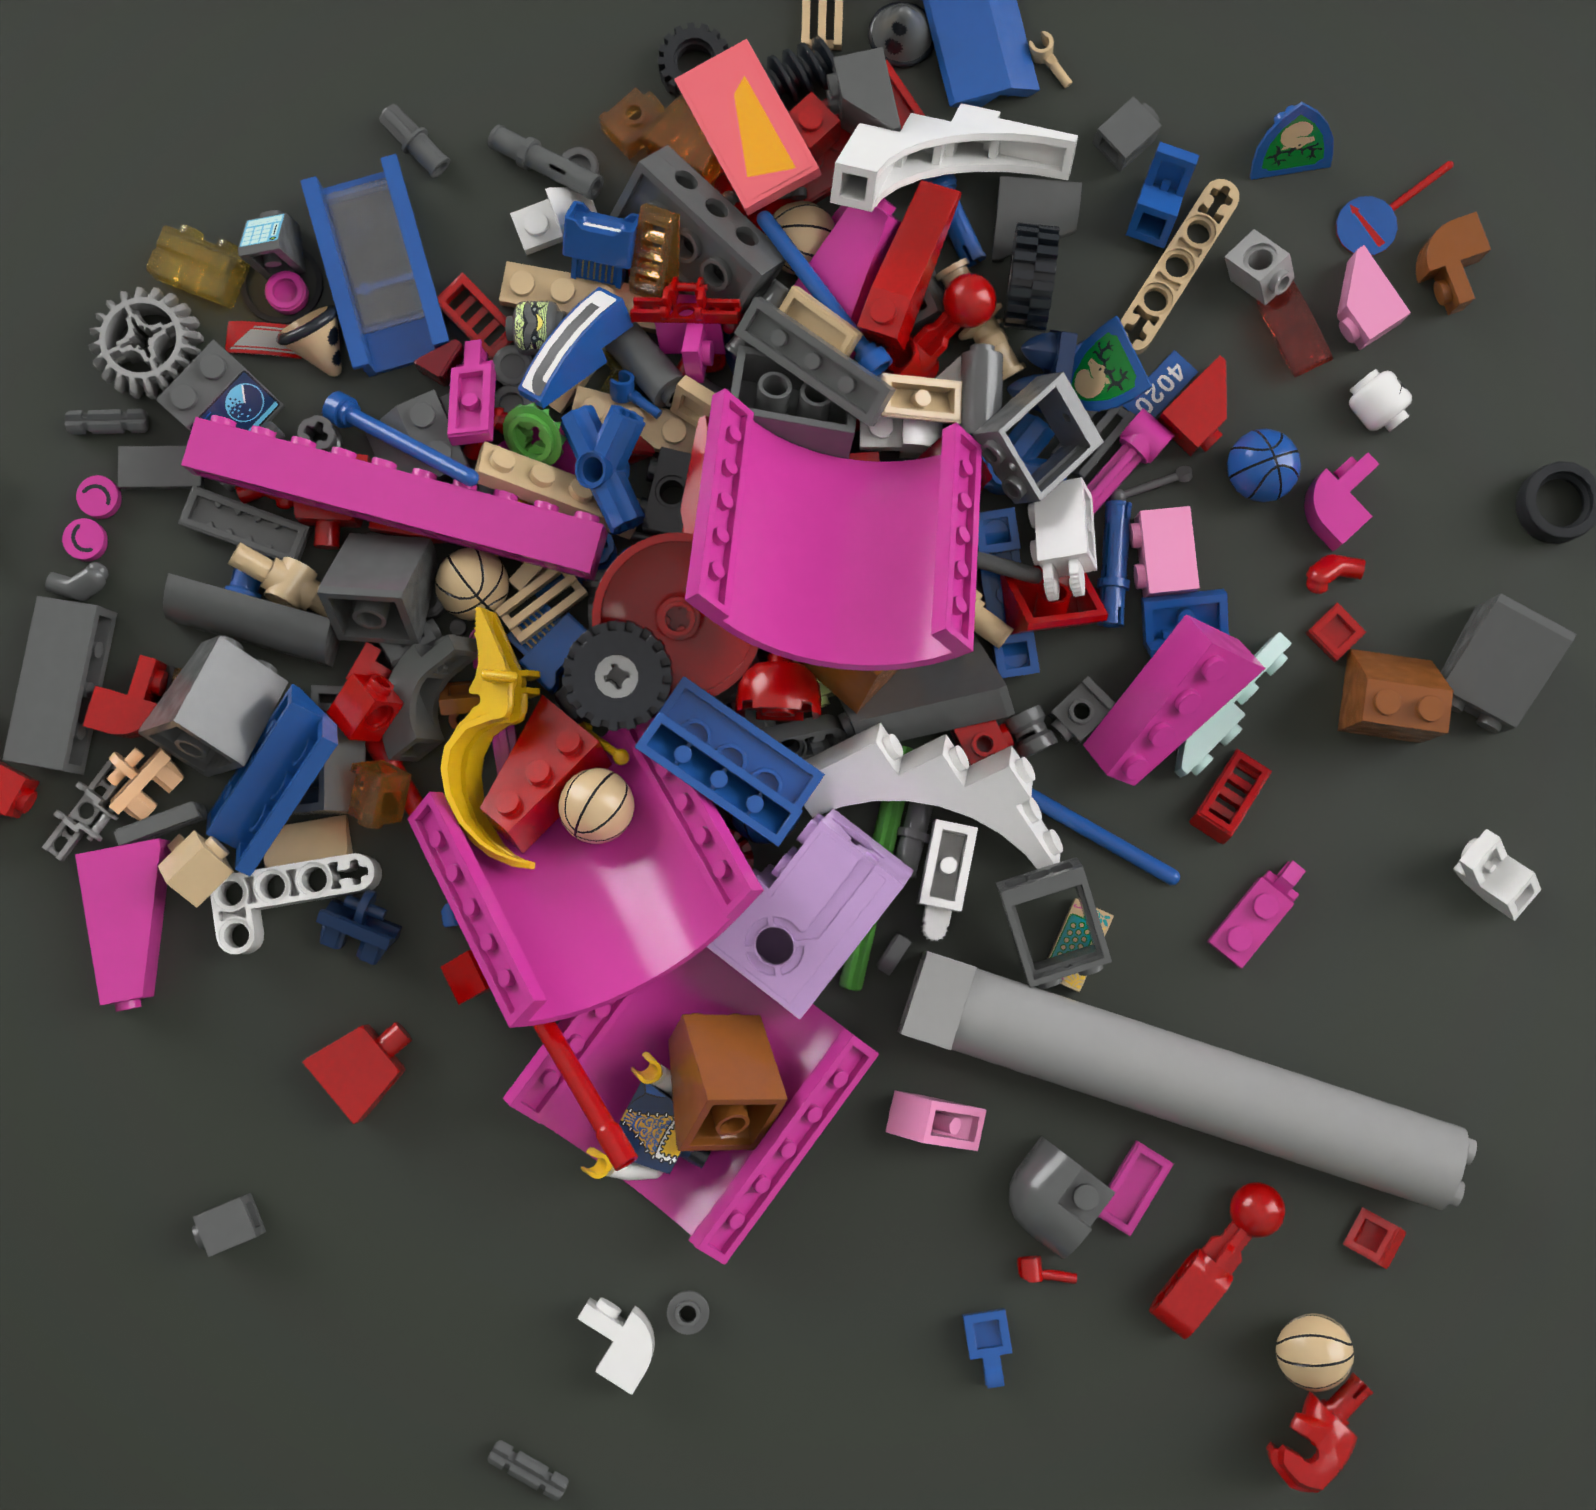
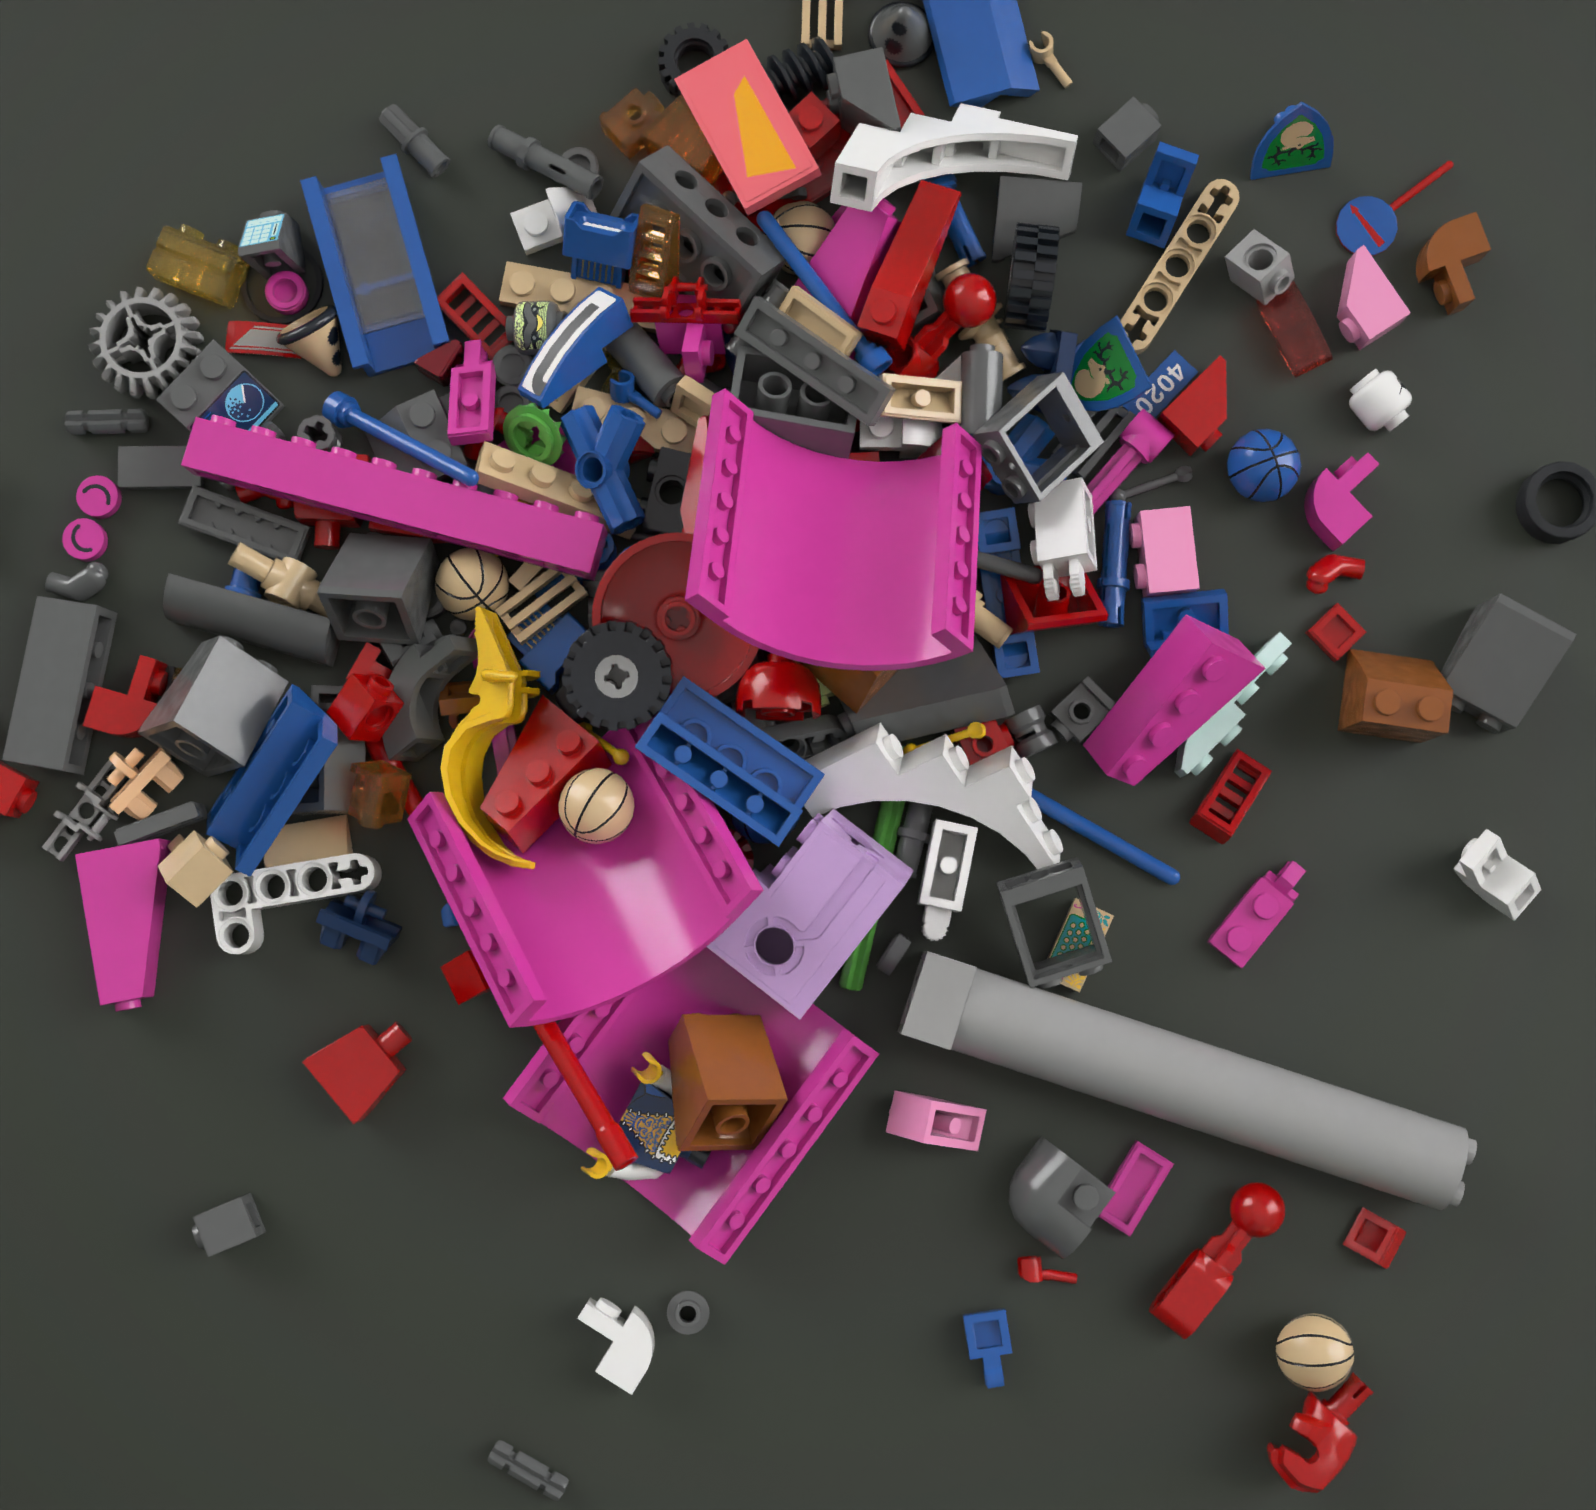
(975, 730): none -> yellow hinge

